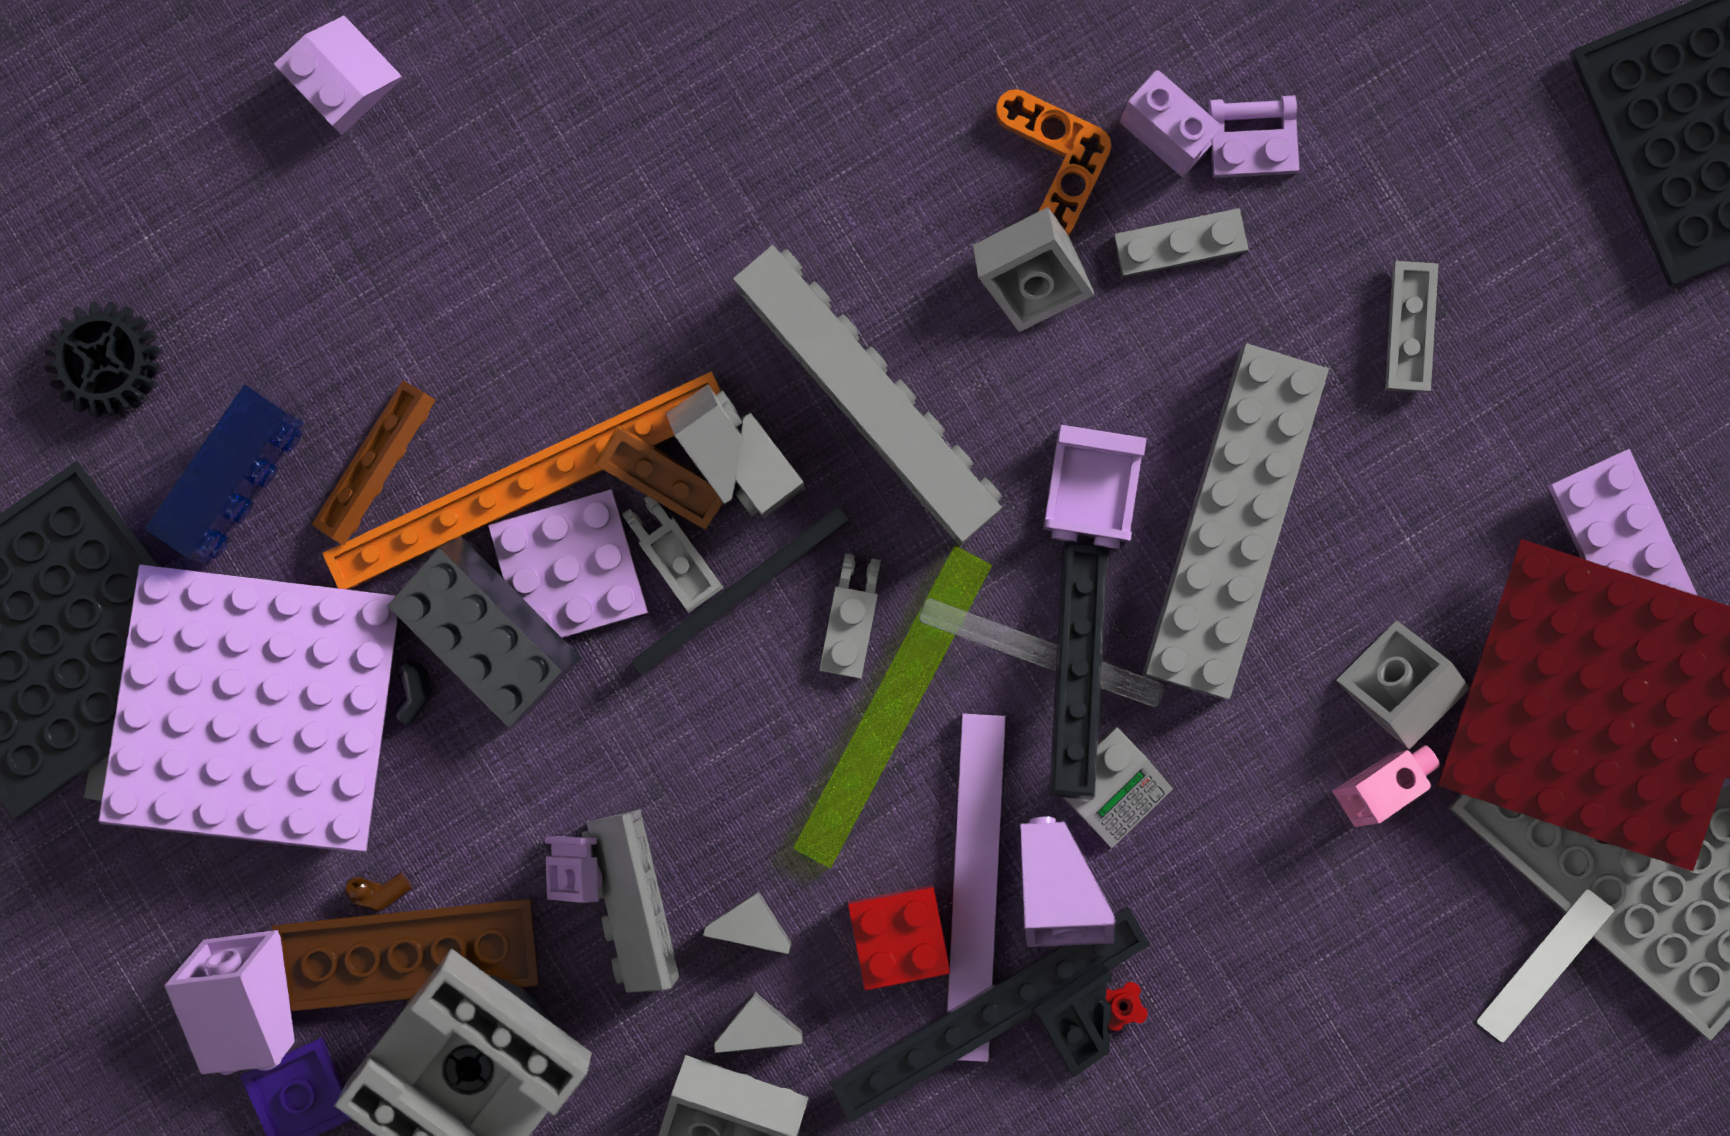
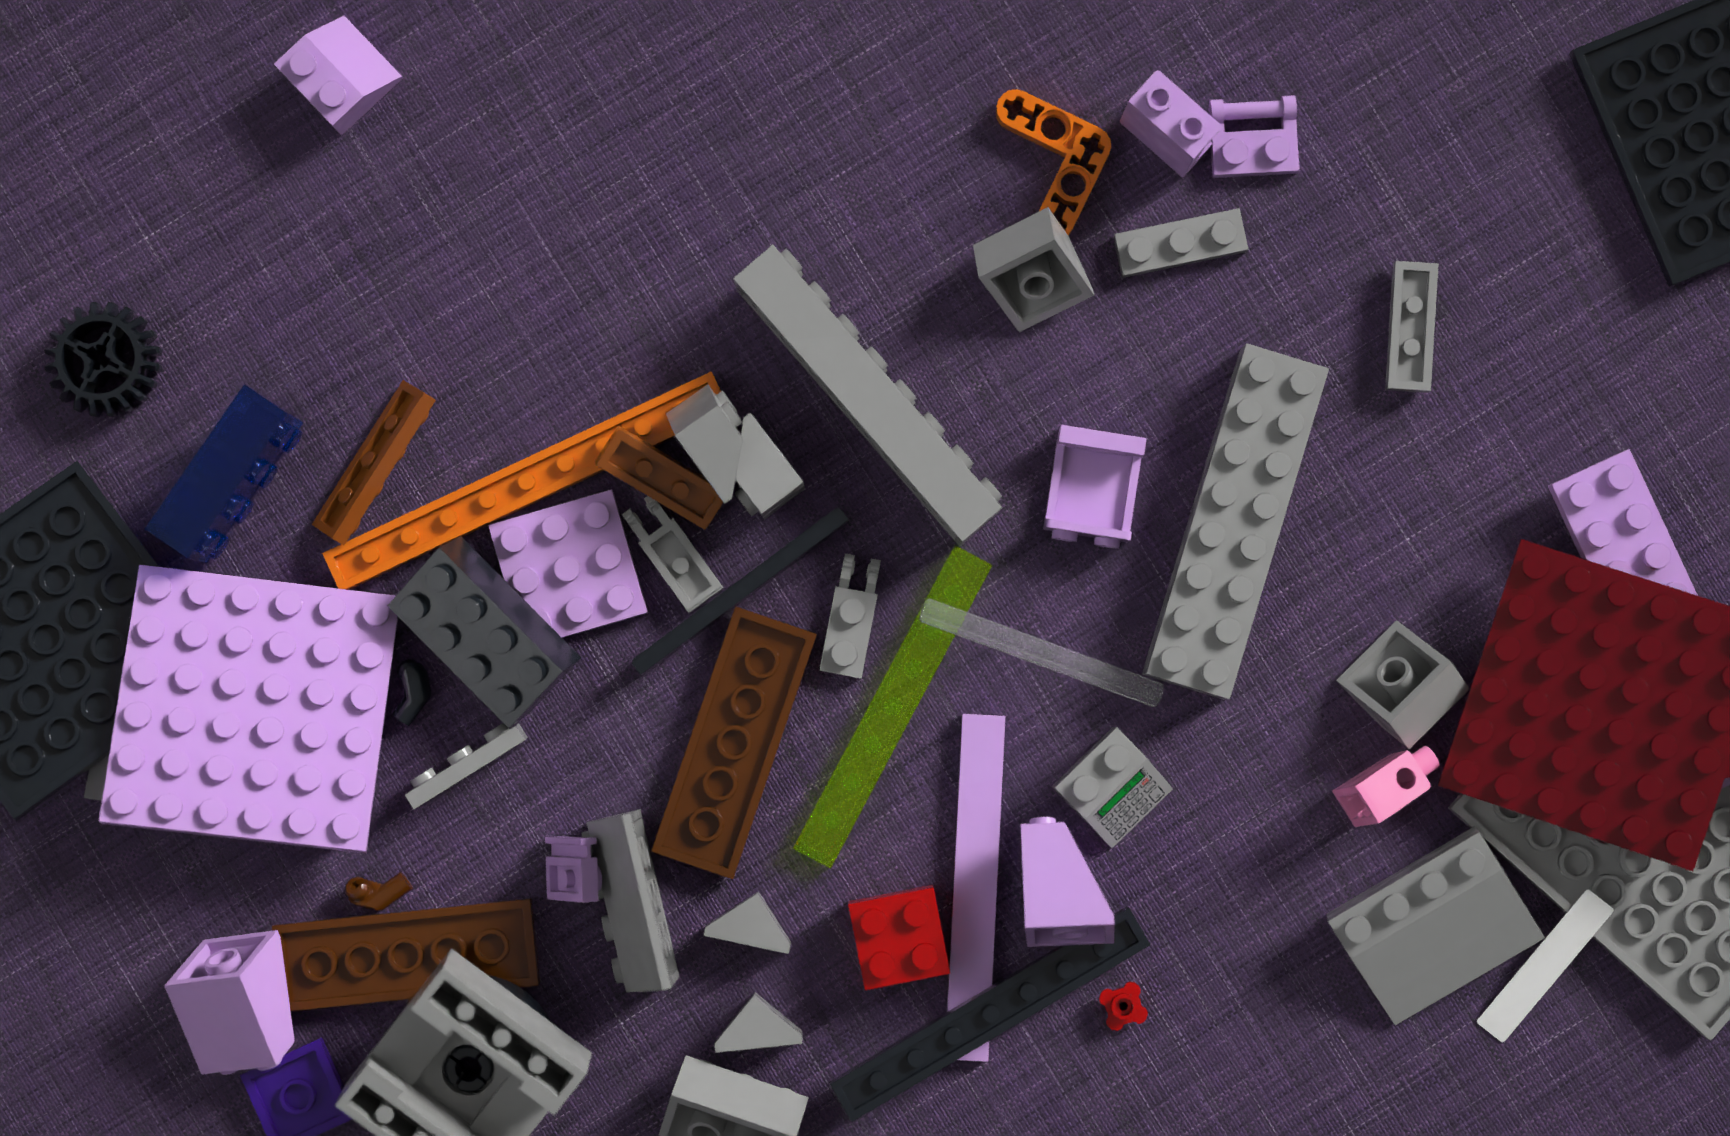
(464, 763): none -> light grey plate
(734, 742): none -> reddish brown plate
(1078, 672): black tile -> none
(1079, 1020): black wing -> none
(1434, 926): none -> light grey slope

